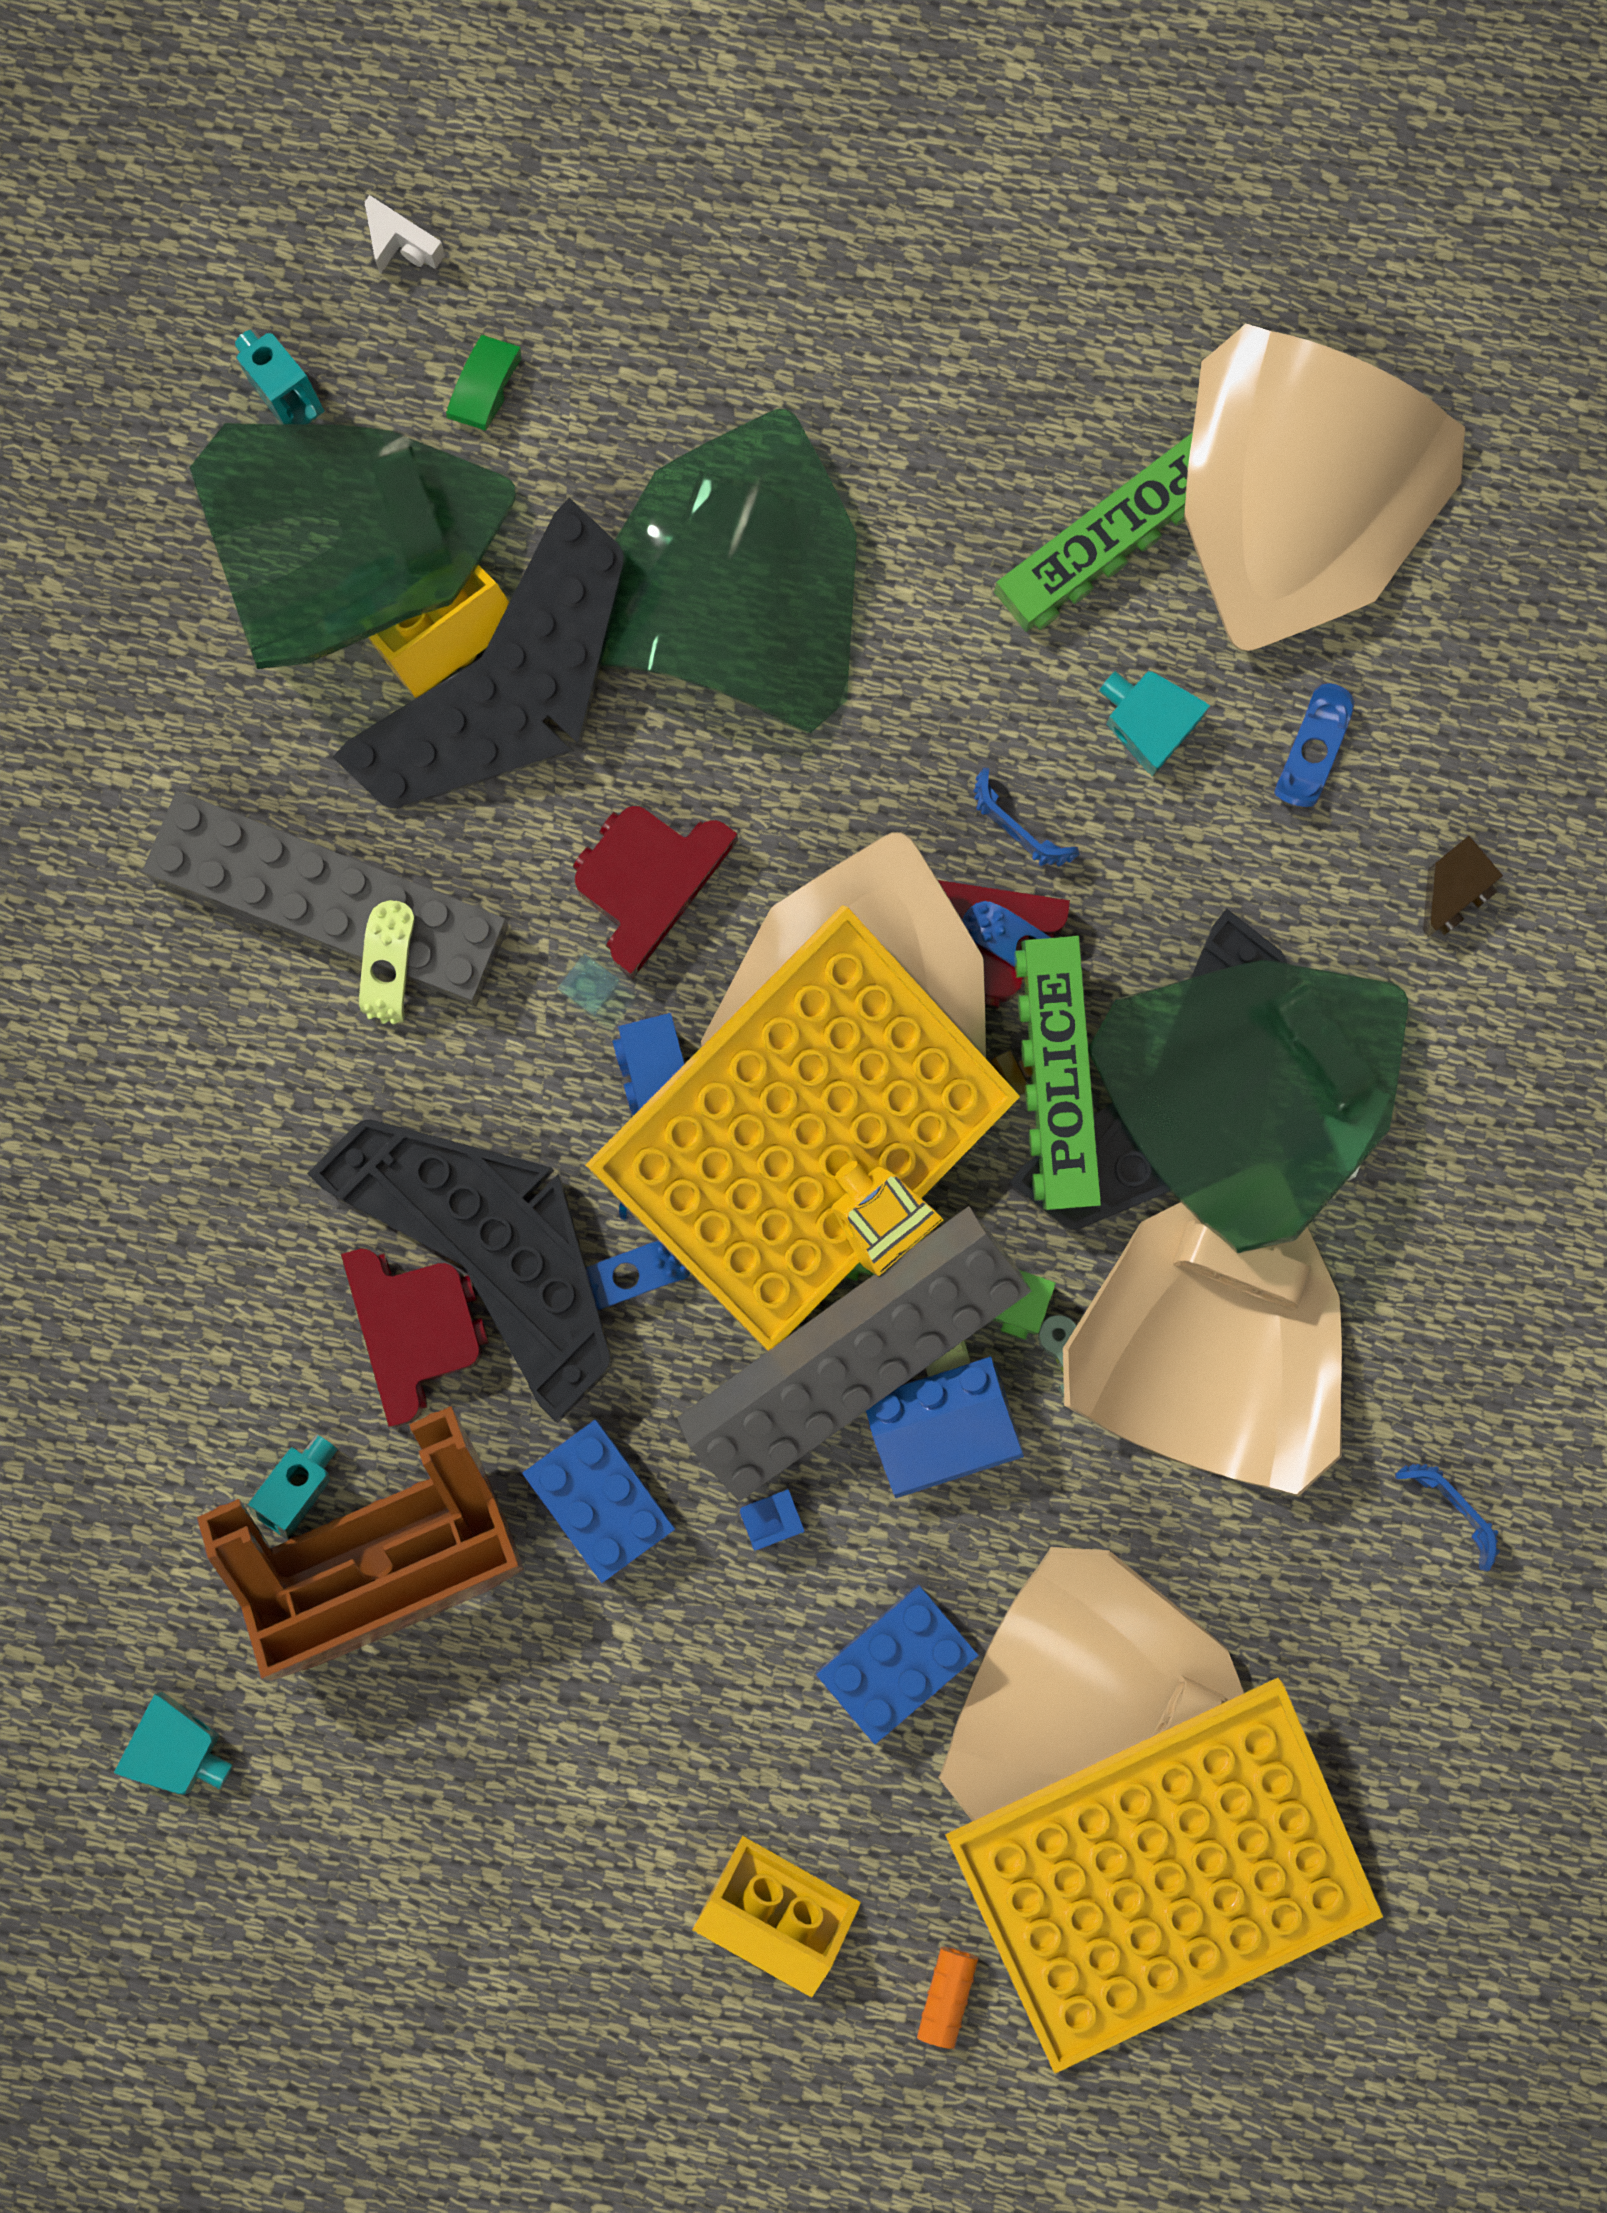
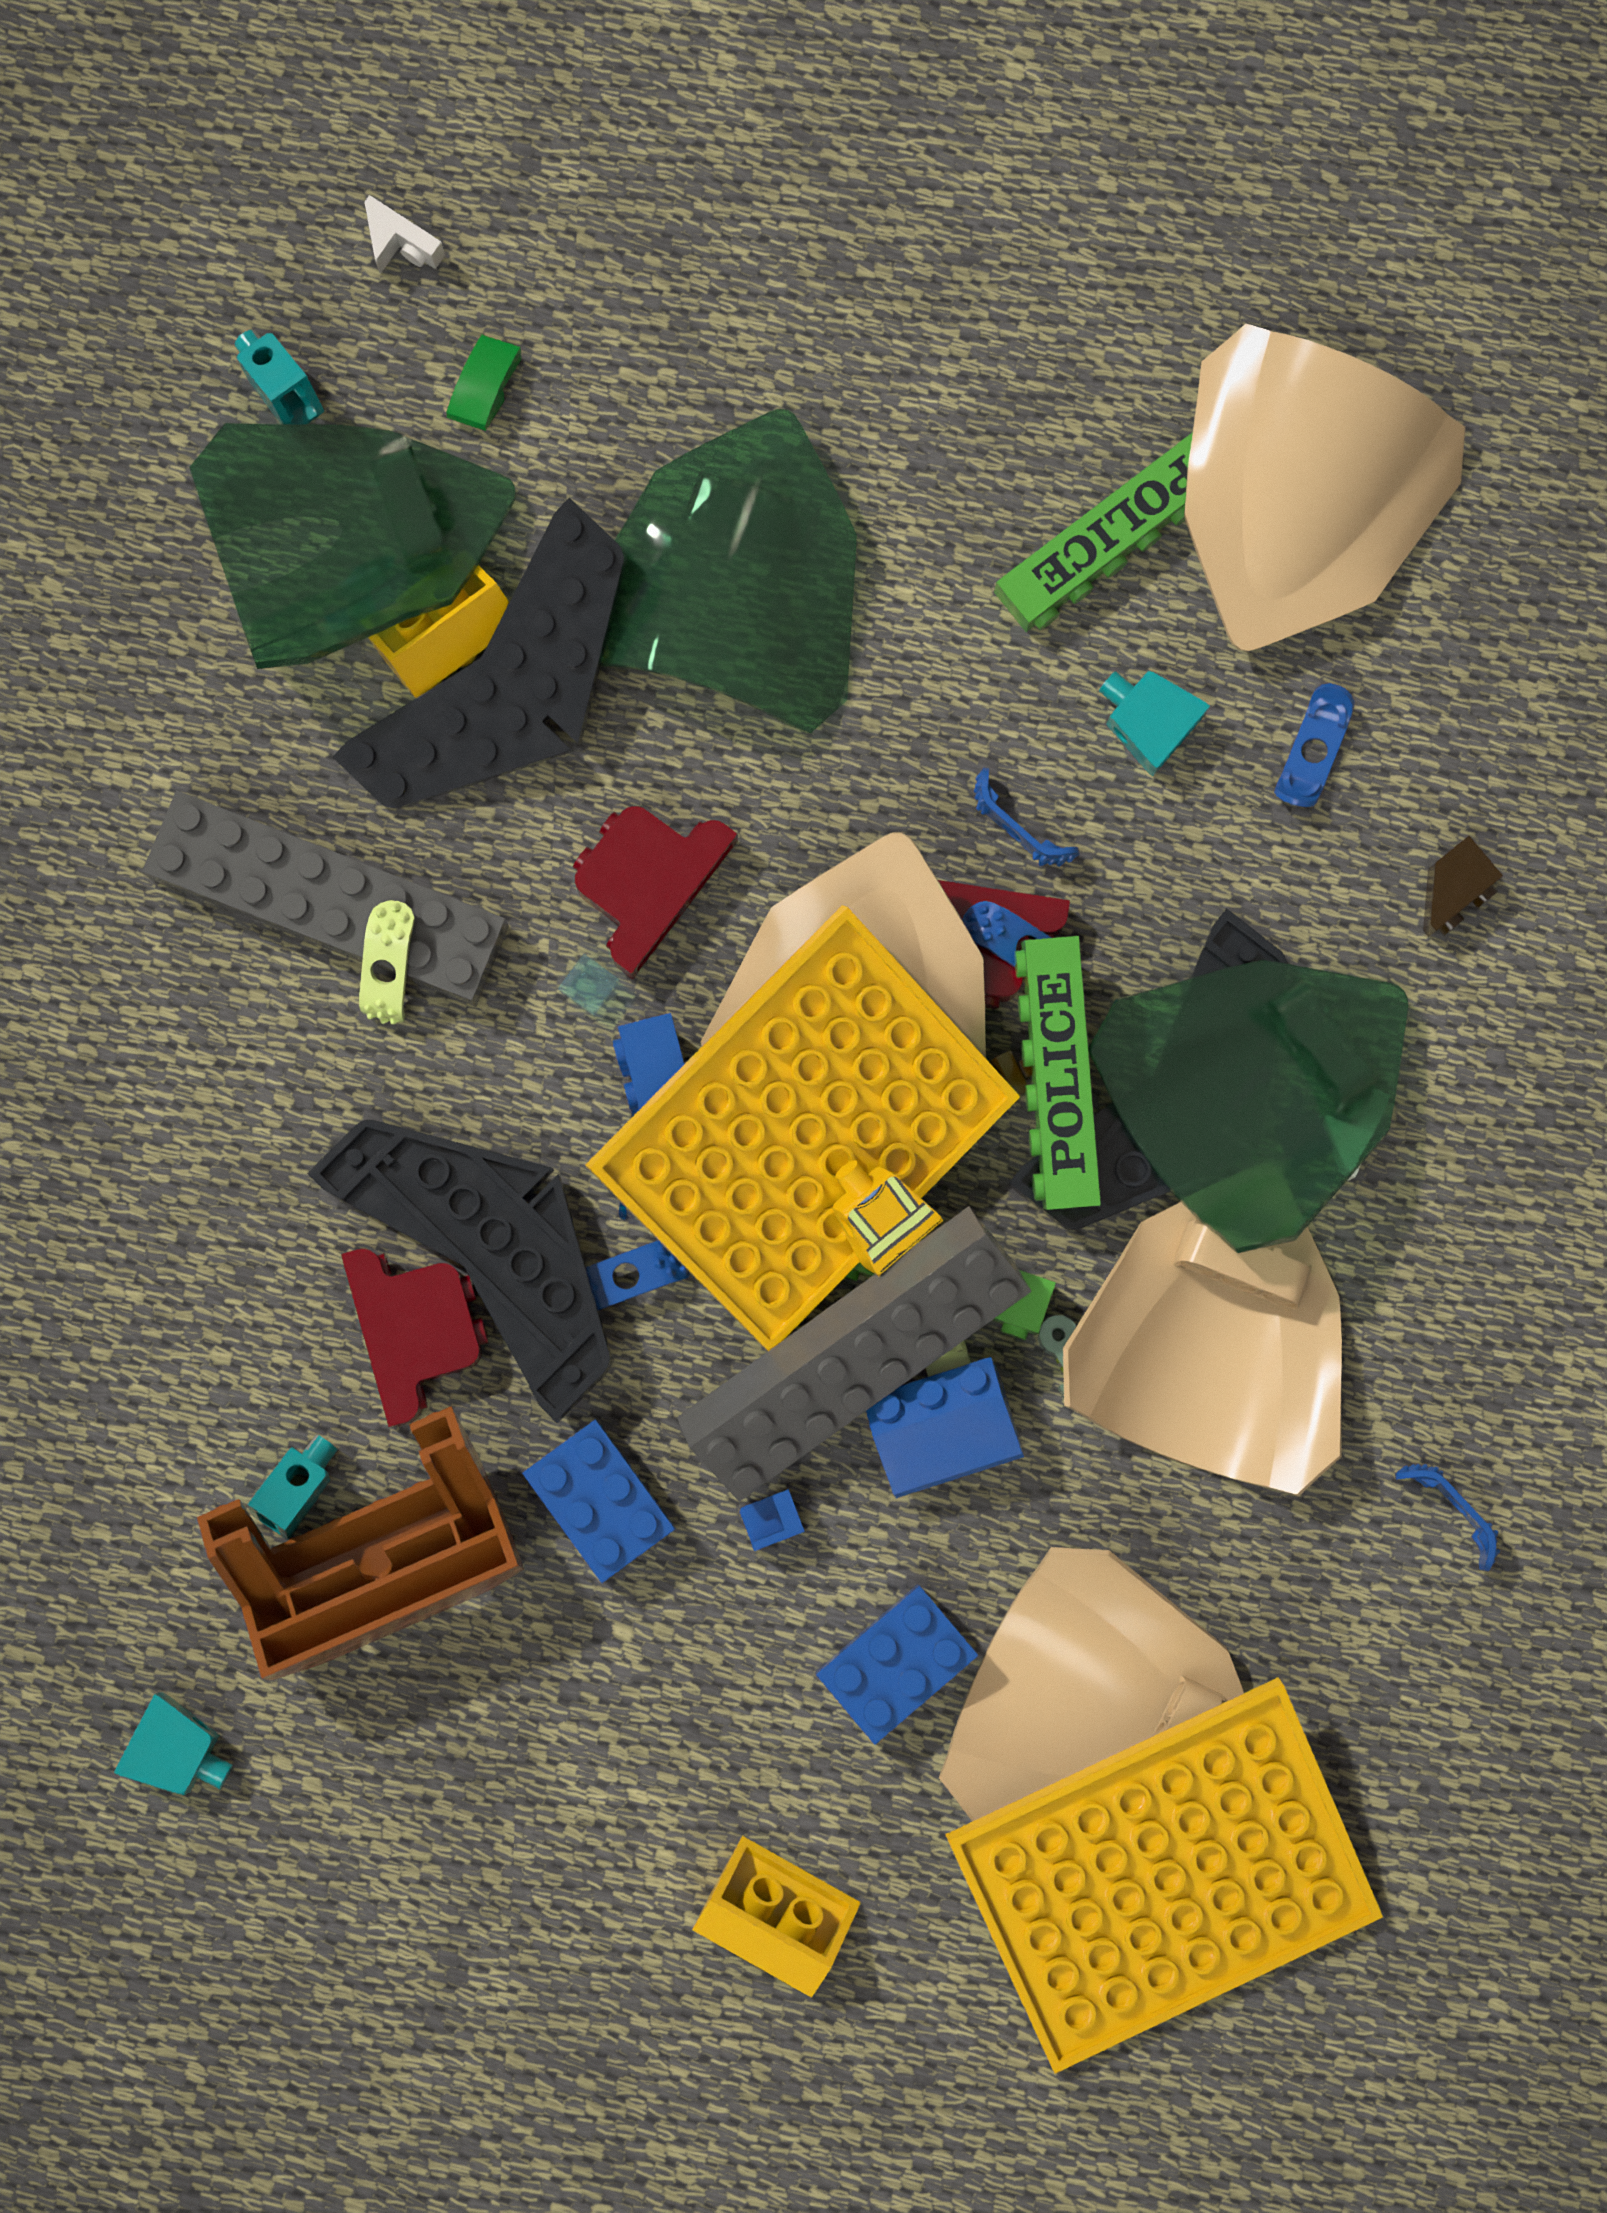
(947, 1997): orange axle -> none

